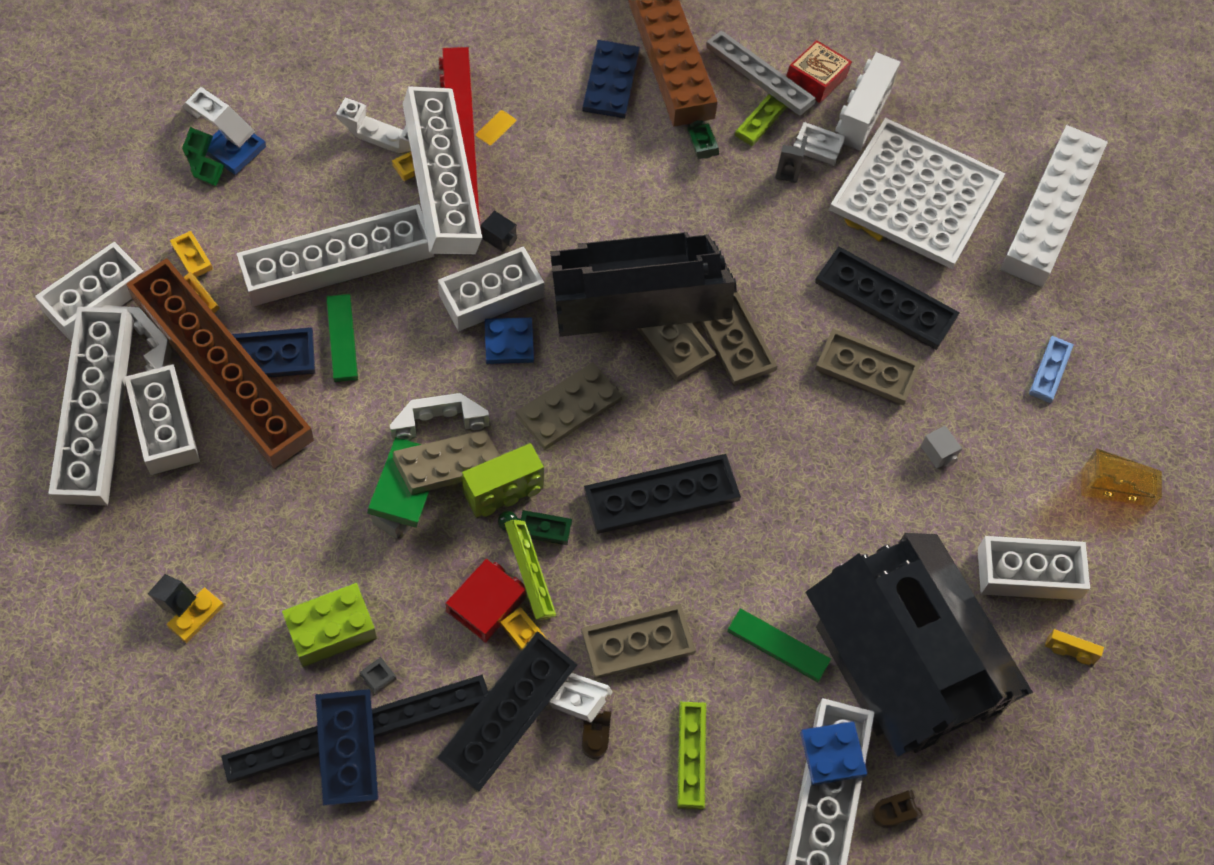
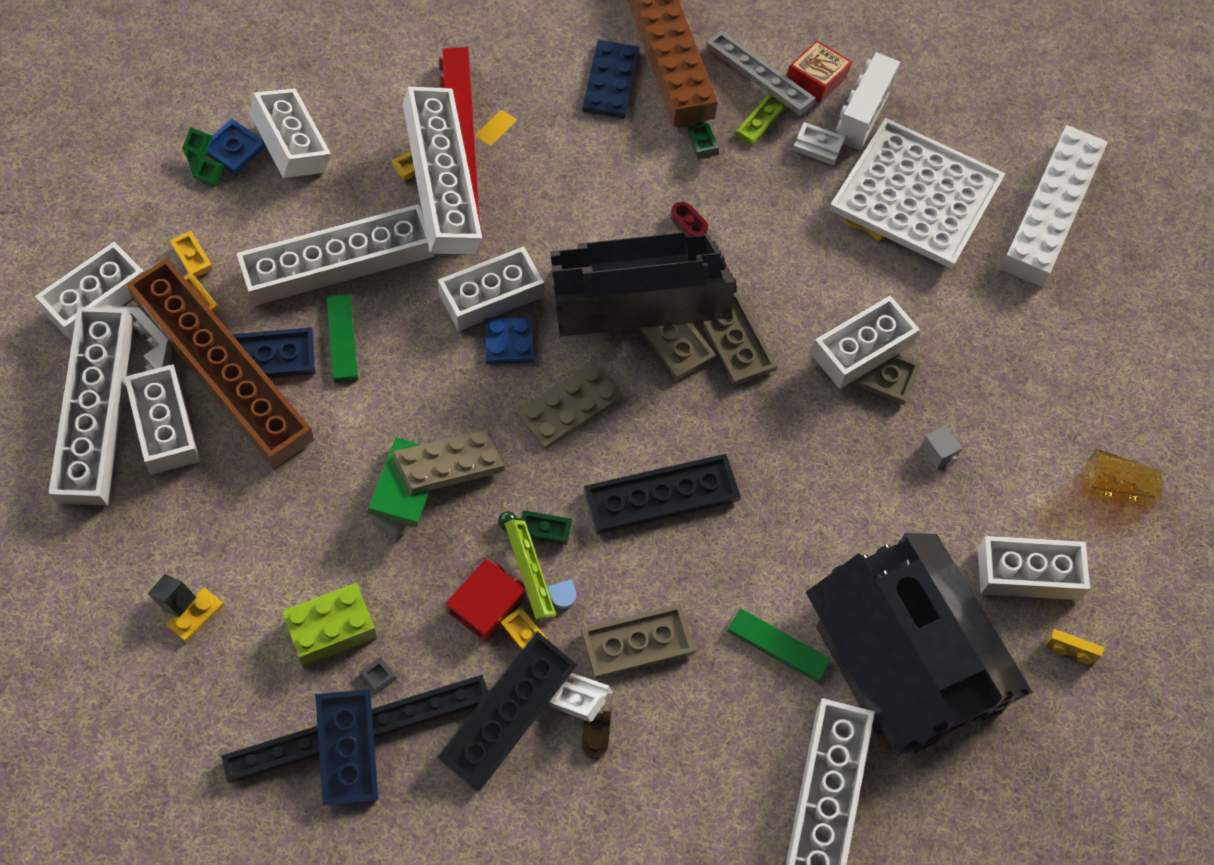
(219, 114): white slope -> none
(289, 133): none -> white brick
(354, 117): white slope -> none
(474, 415): white slope -> none
(499, 231): black brick -> none
(503, 480): lime brick -> none
(563, 594): none -> light blue tile
(691, 221): none -> dark red plate
(691, 755): lime tile -> none
(791, 162): dark grey panel -> none
(833, 753): blue plate -> none
(864, 342): none -> white brick
(887, 297): black plate -> none
(888, 813): dark brown plate -> none
(1051, 369): light blue tile -> none

